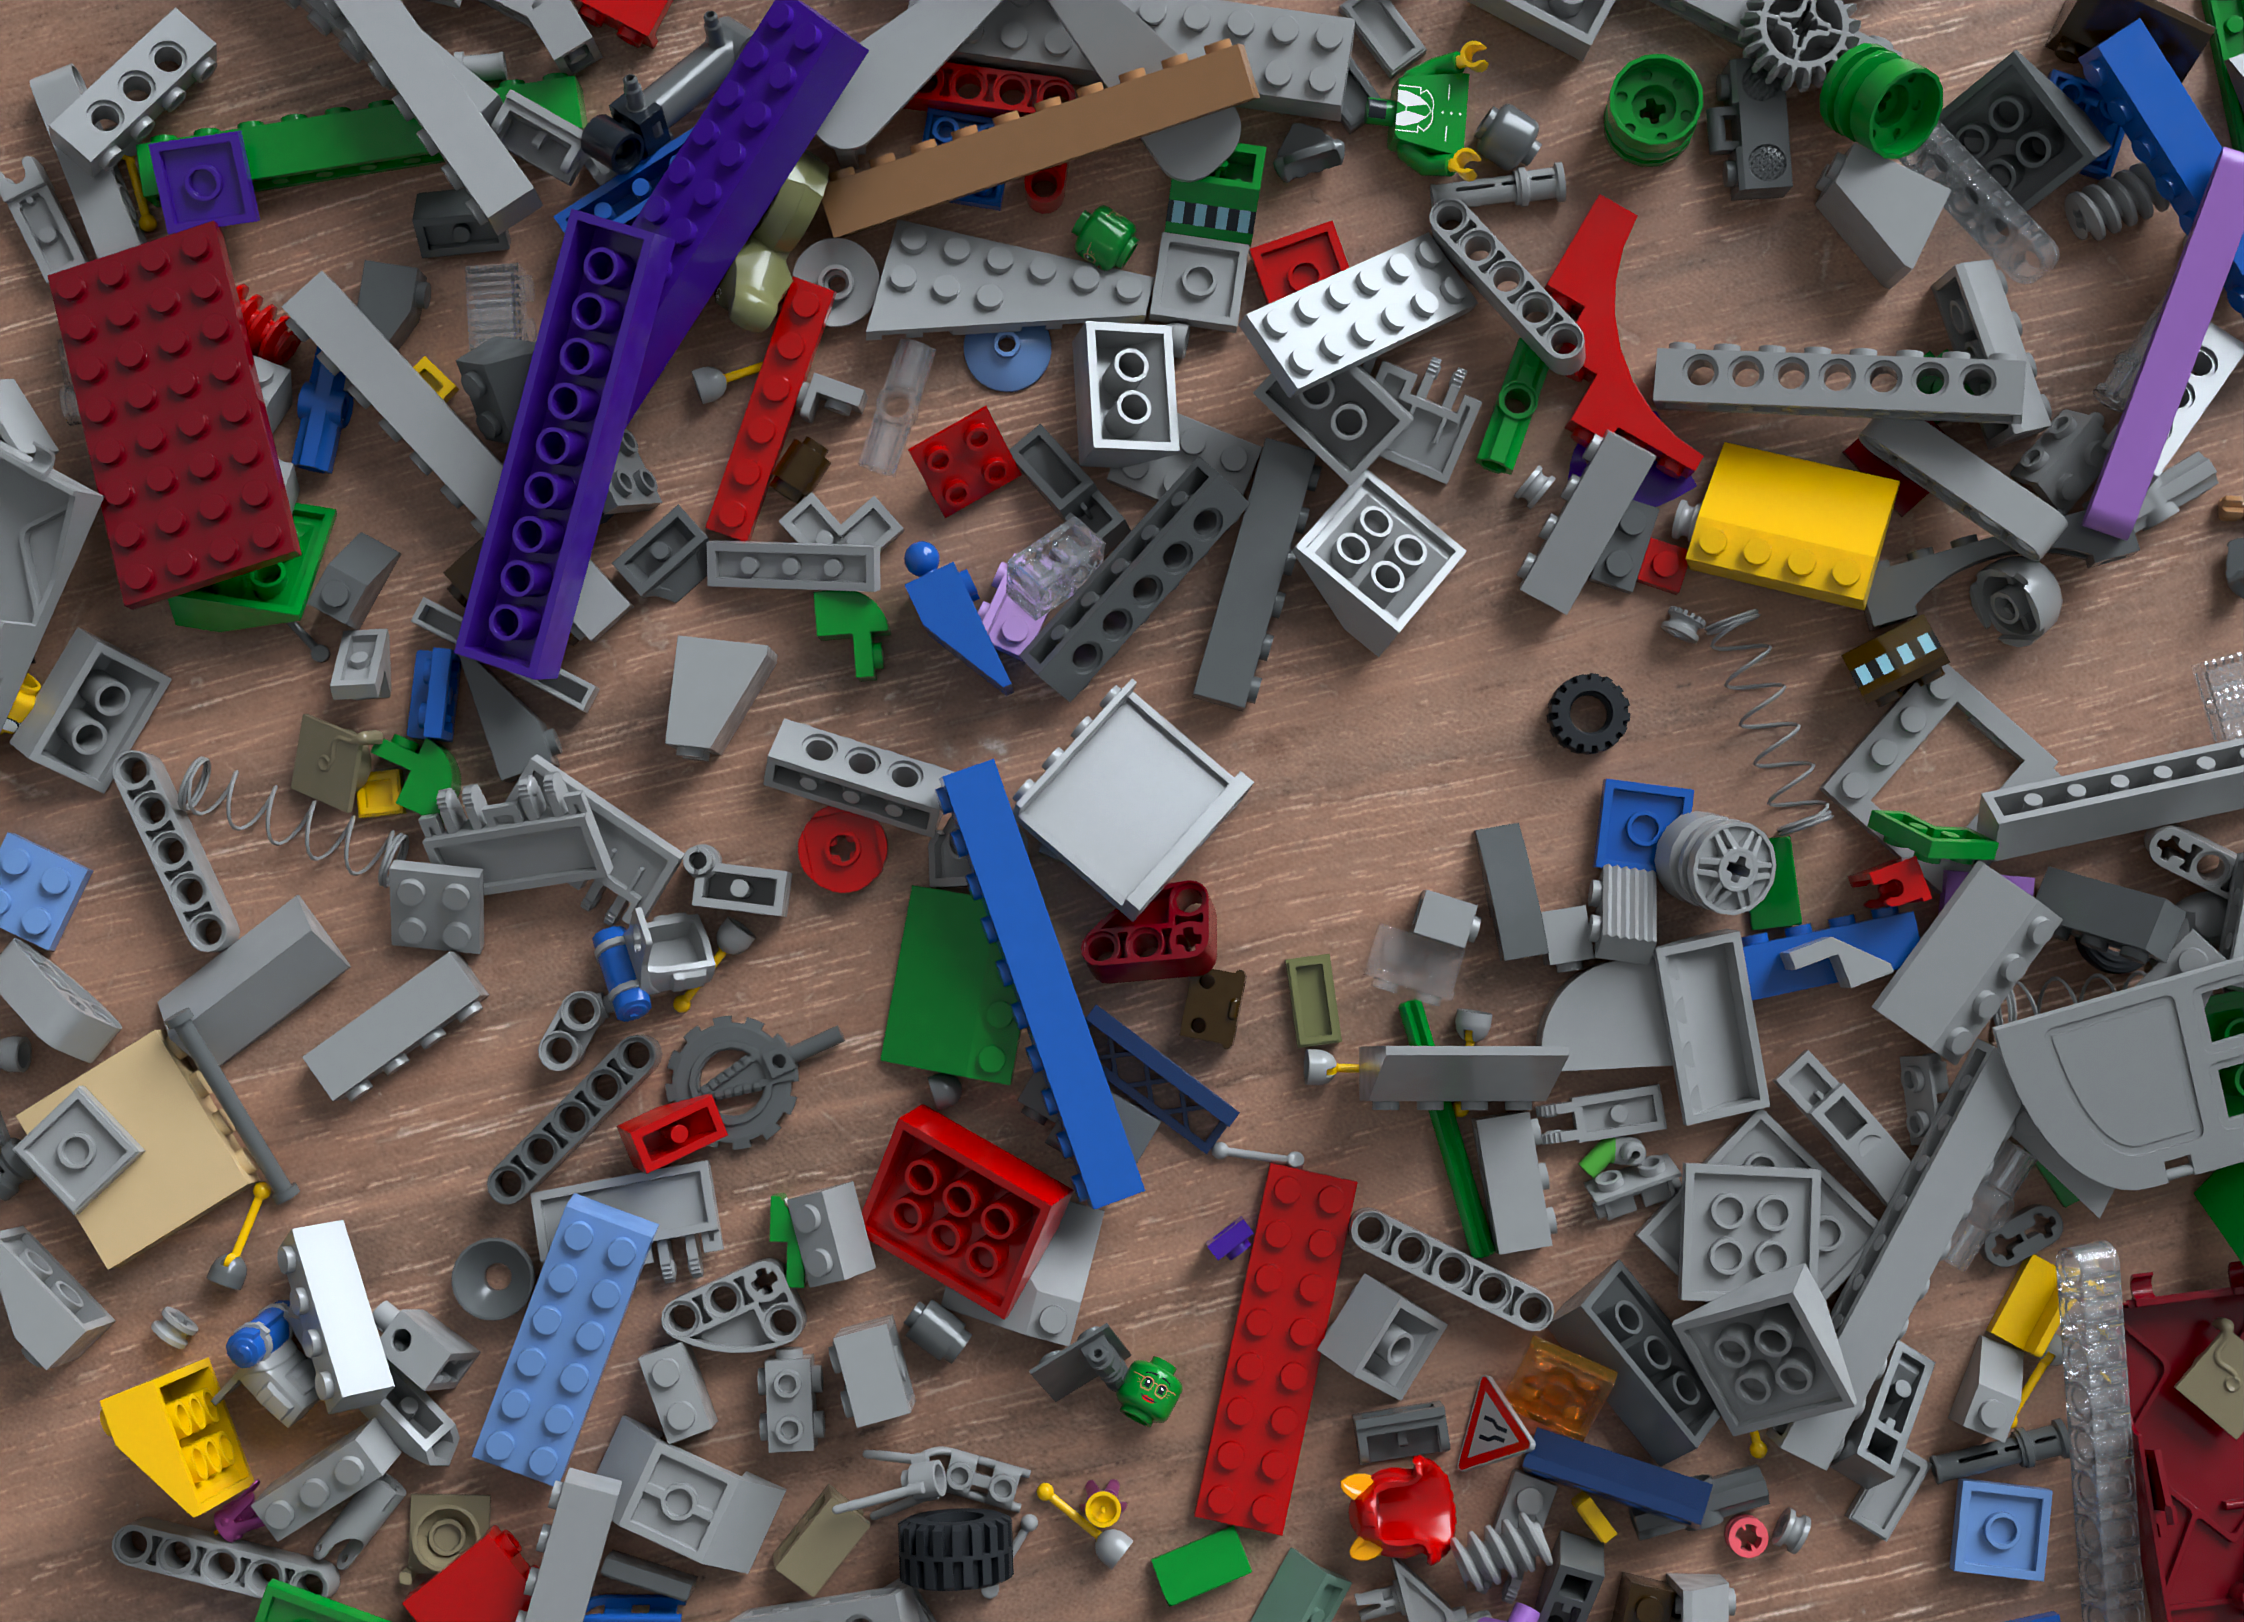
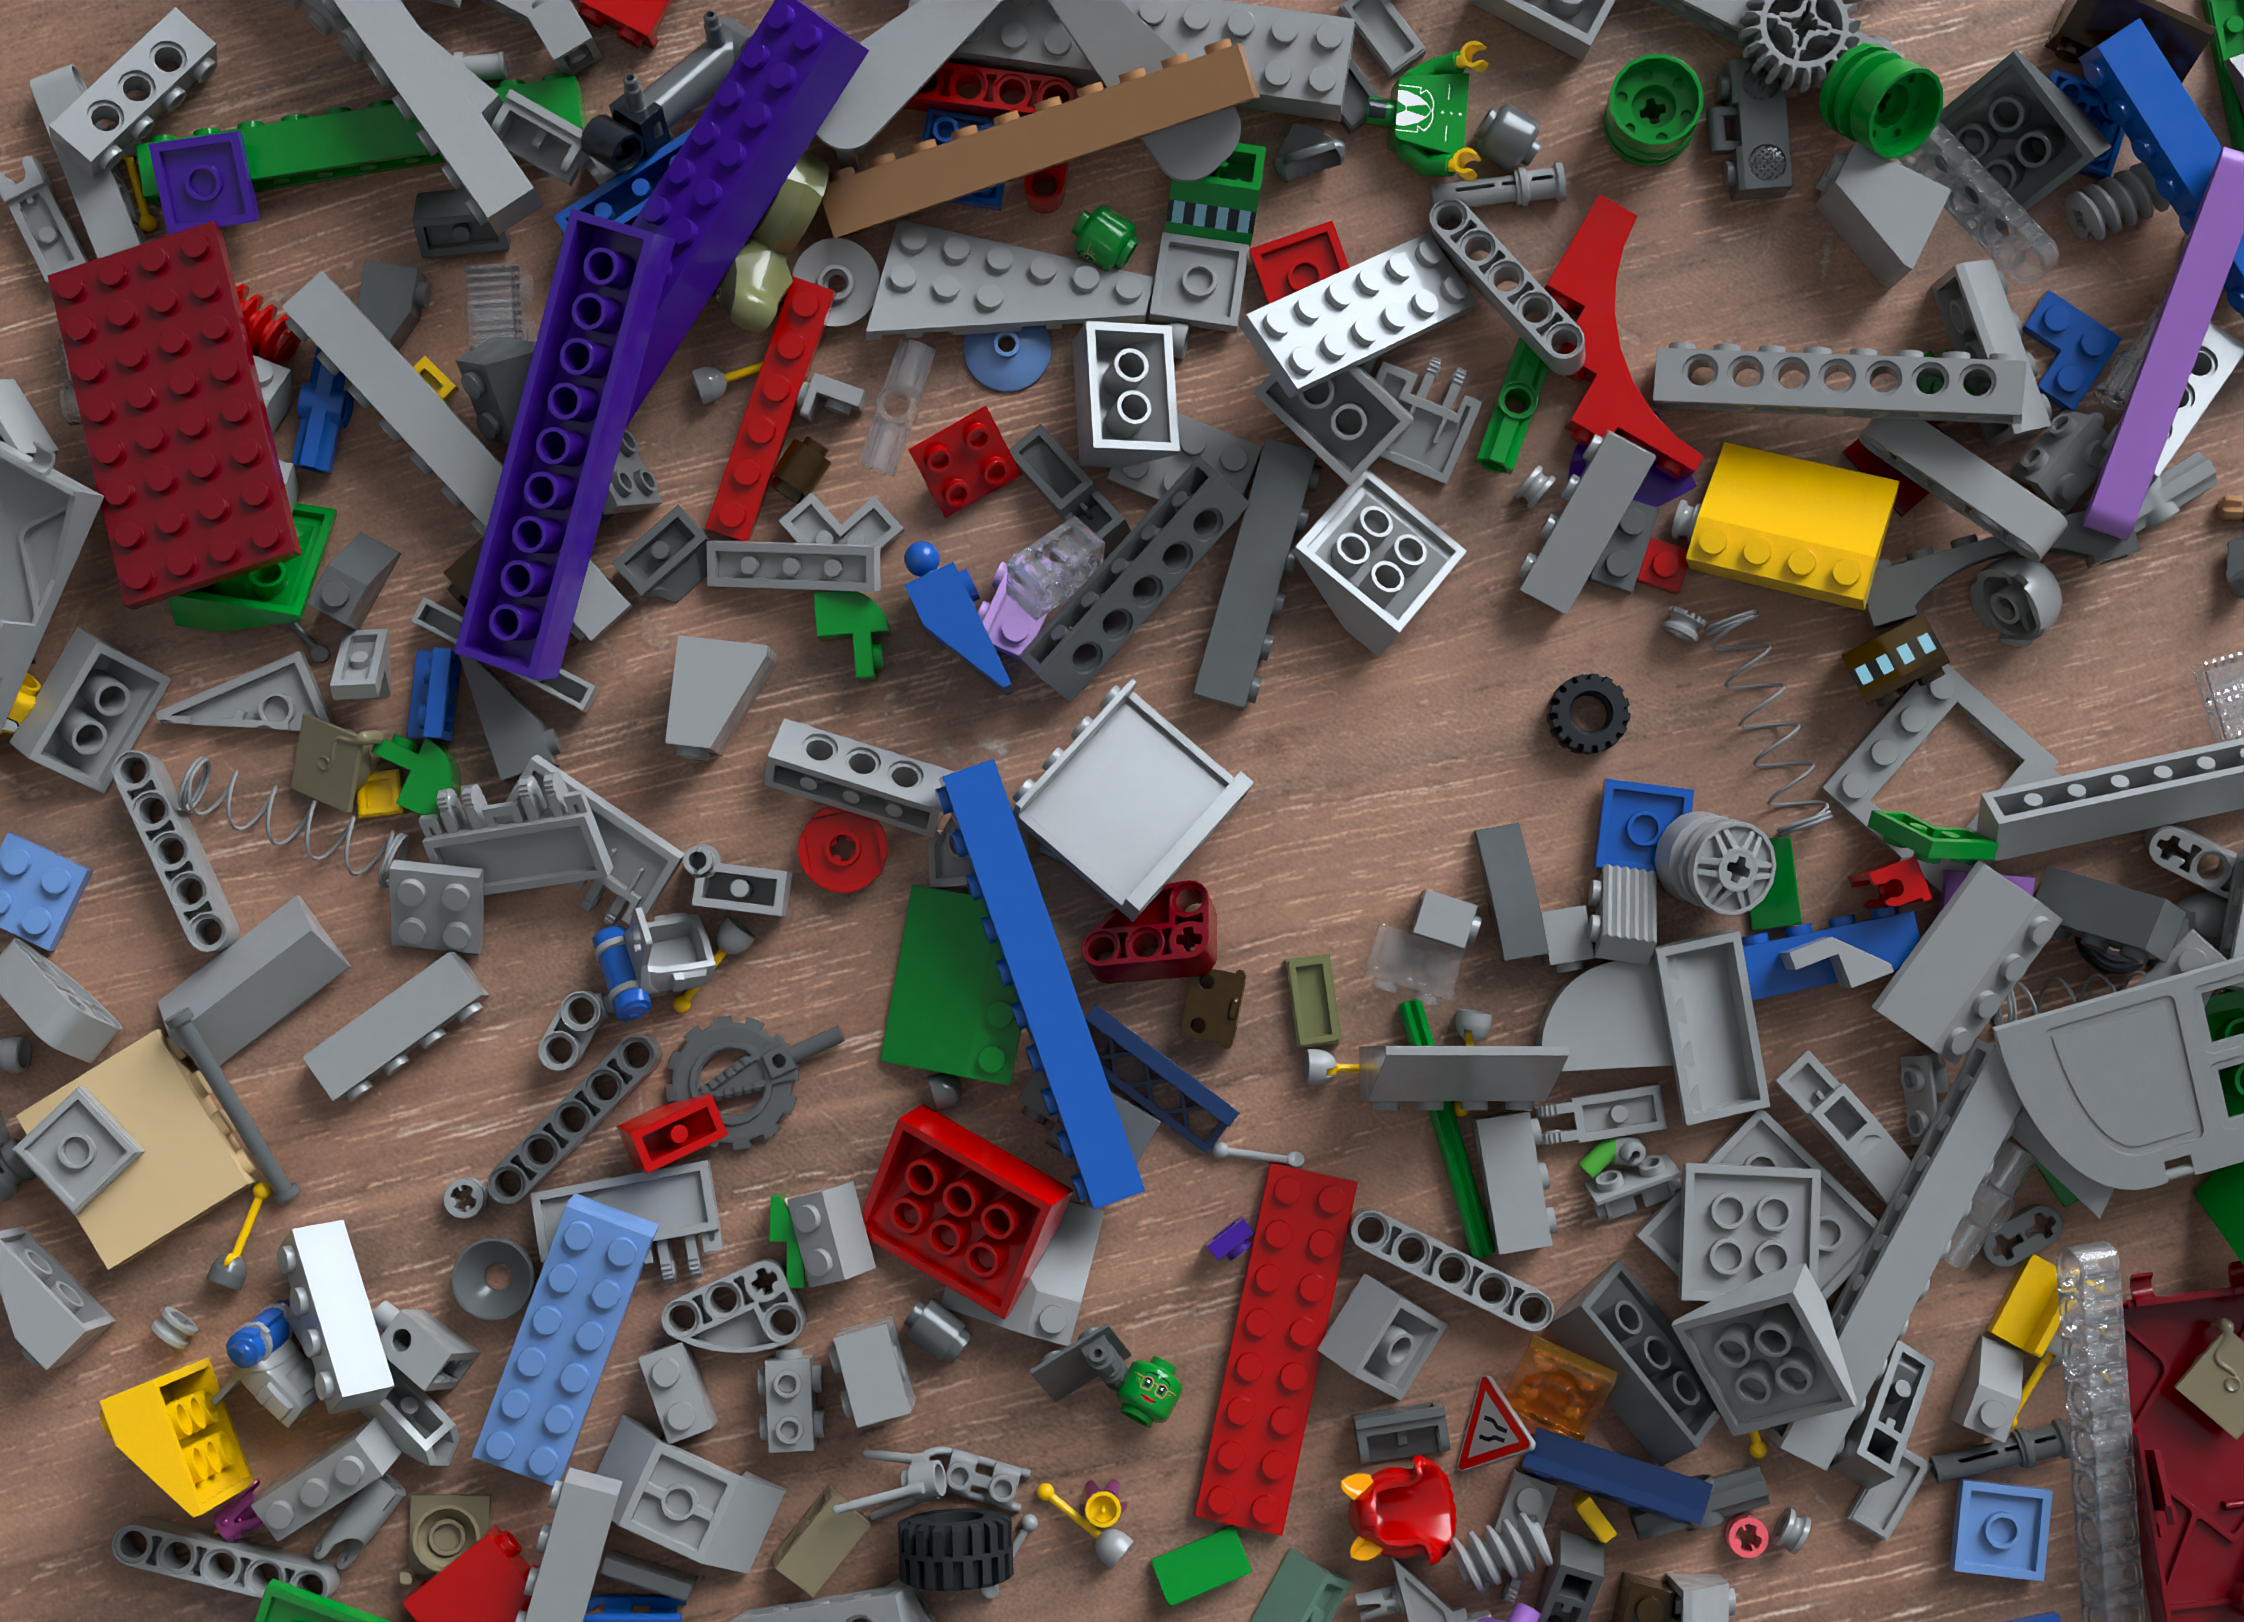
(260, 699): none -> light grey wing
(452, 1202): none -> light grey bush
(2079, 345): none -> blue plate

